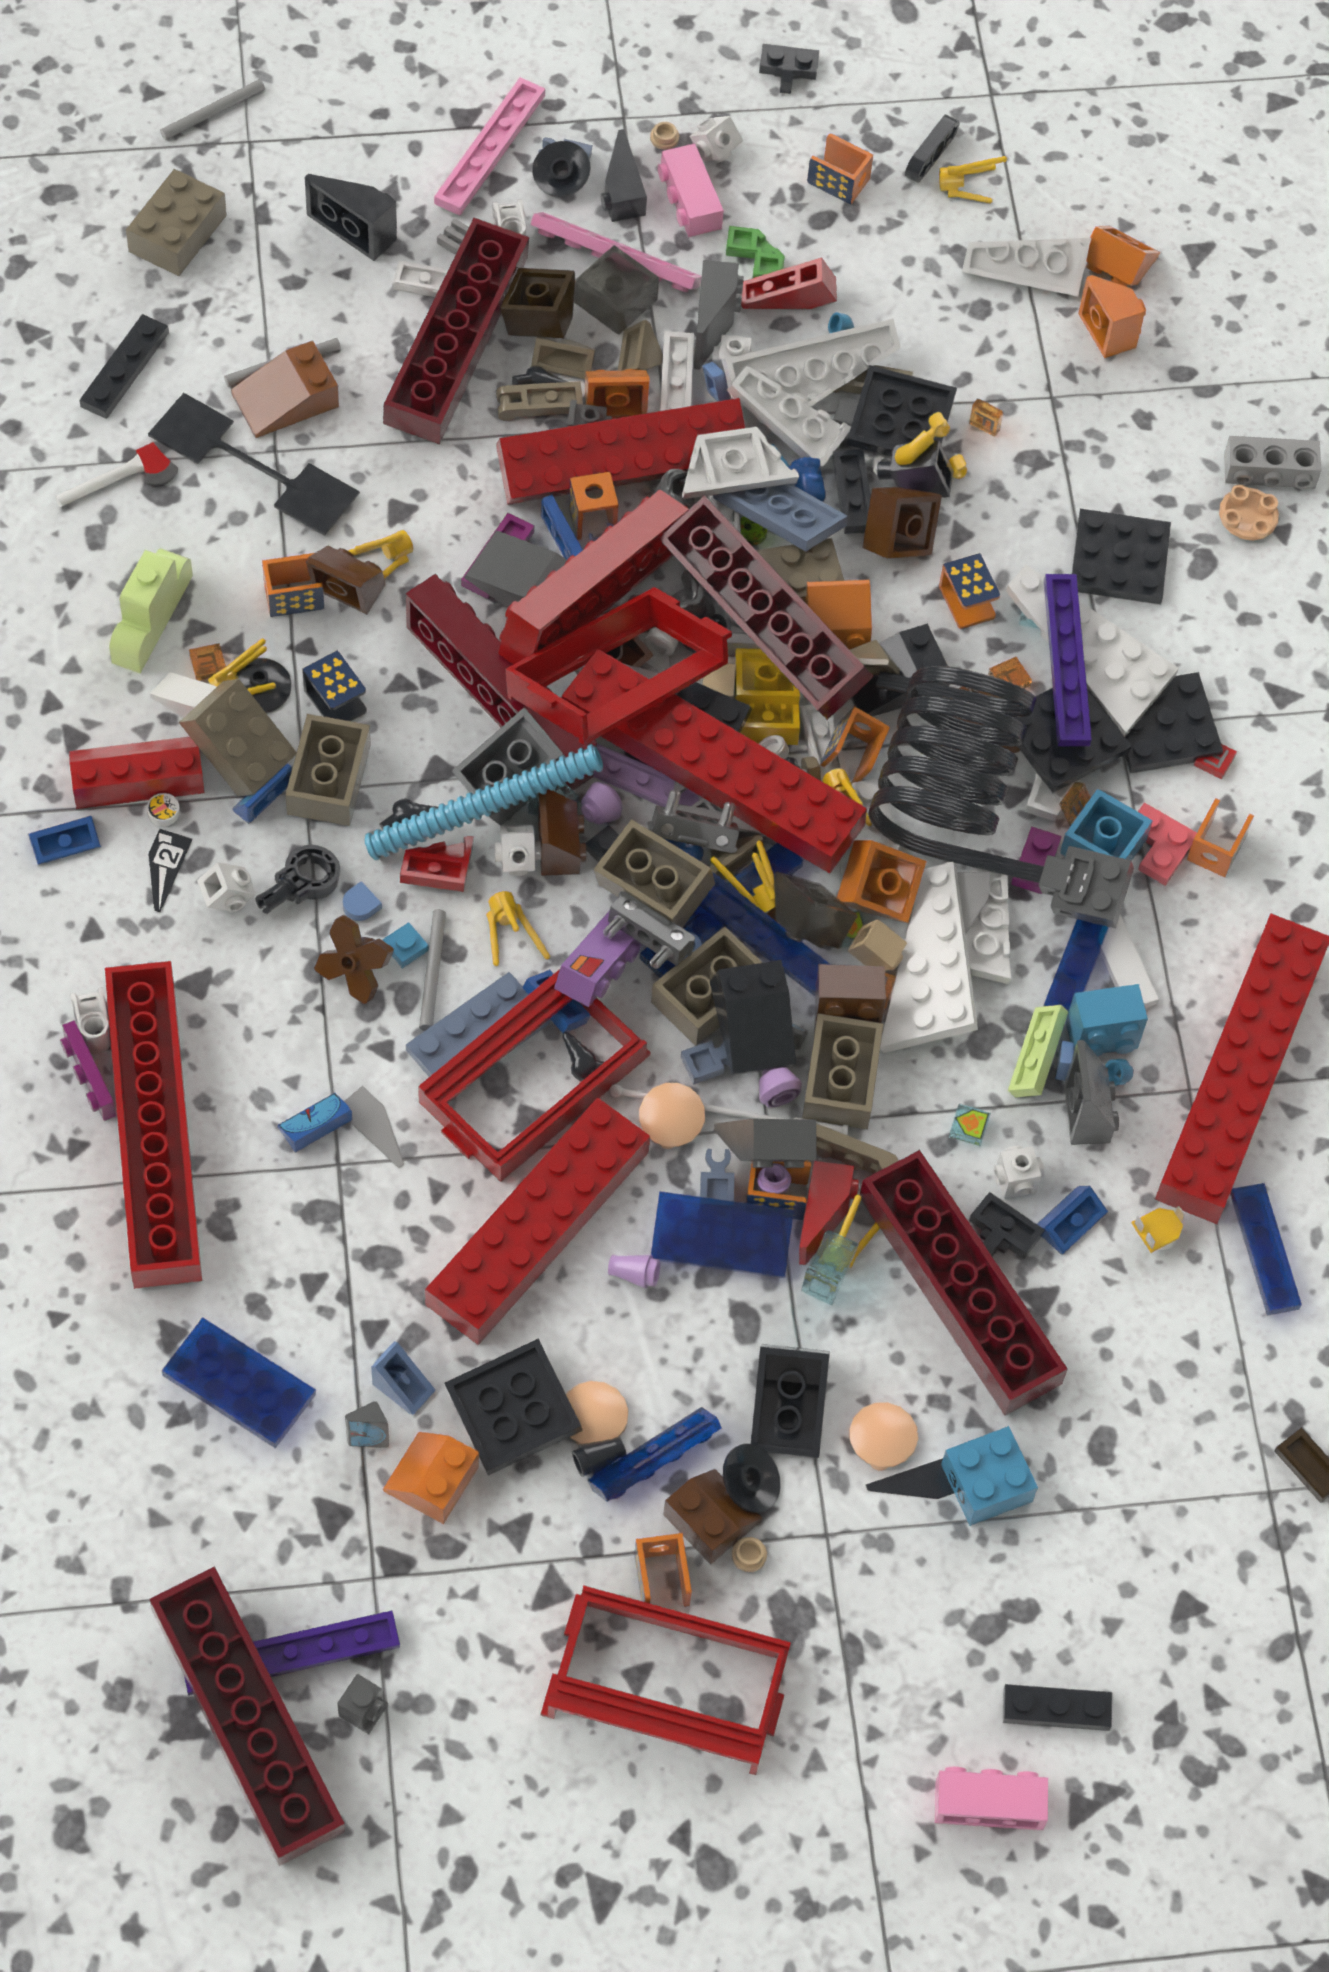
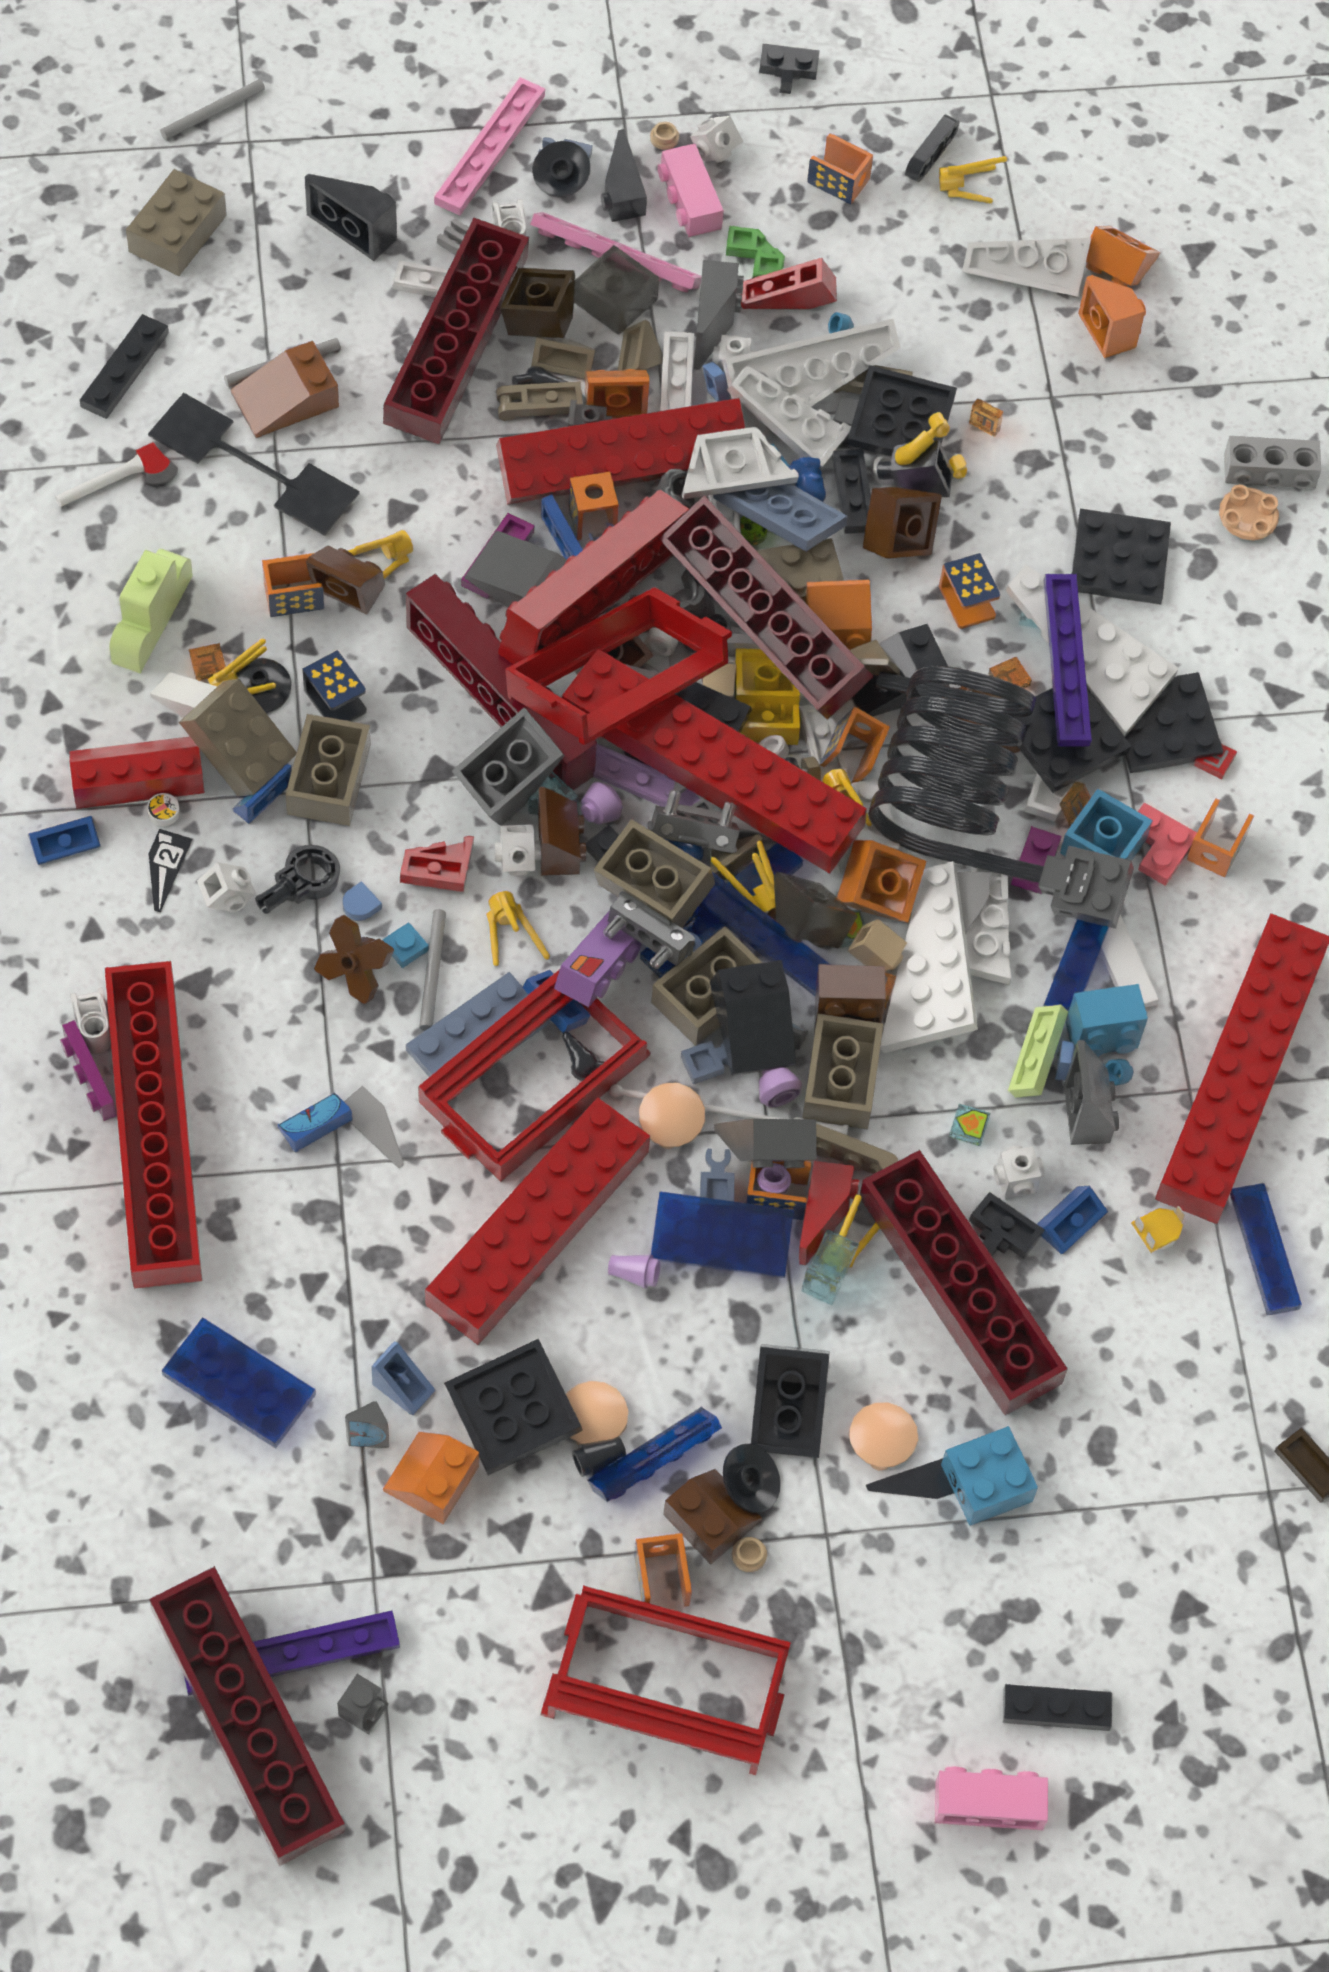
(404, 809): black animal -> none
(483, 802): medium azure piece -> none

